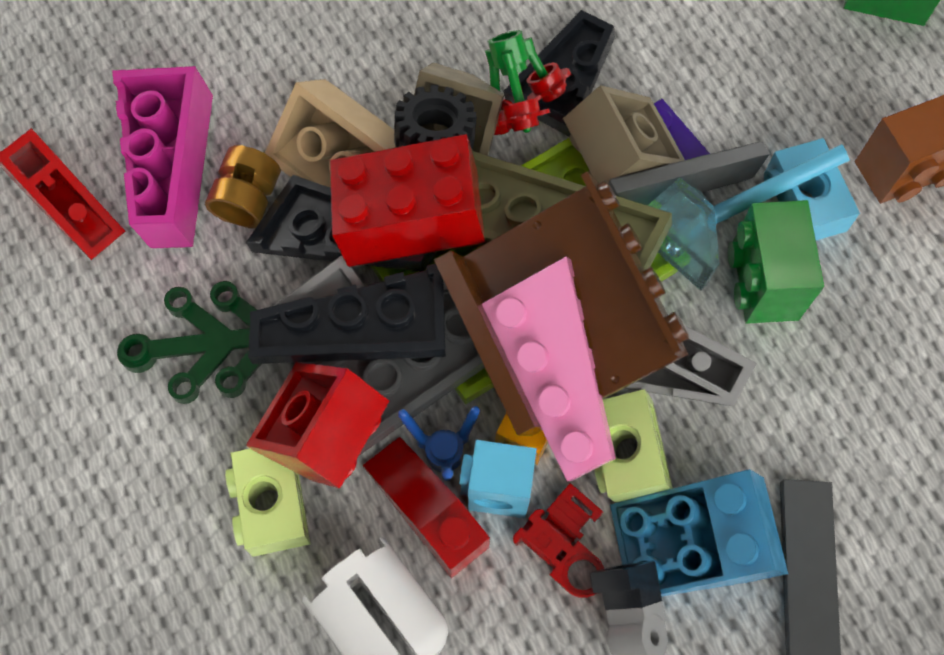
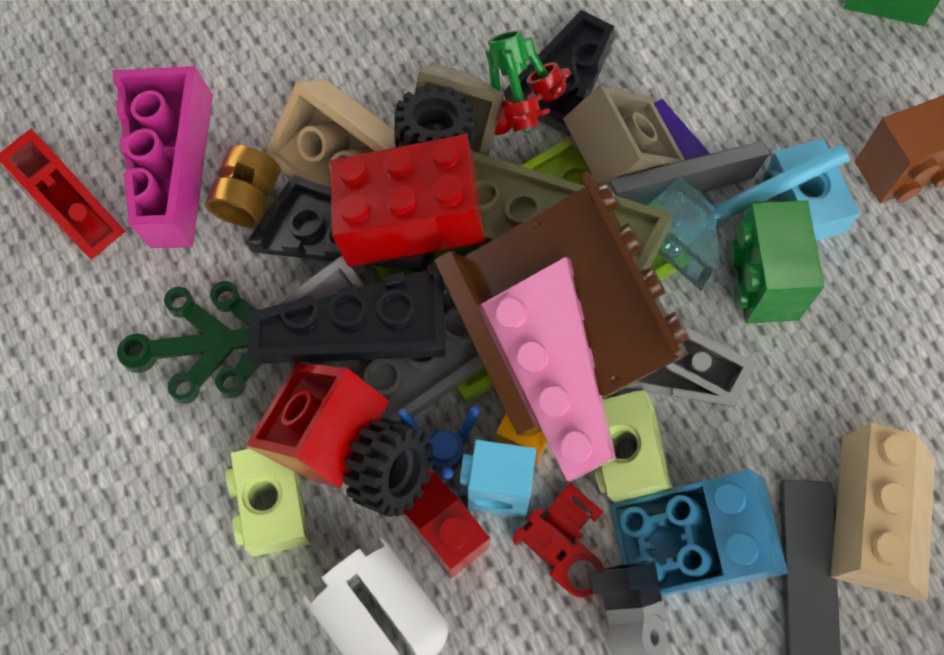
(388, 467): none -> black tyre
(884, 511): none -> tan slope

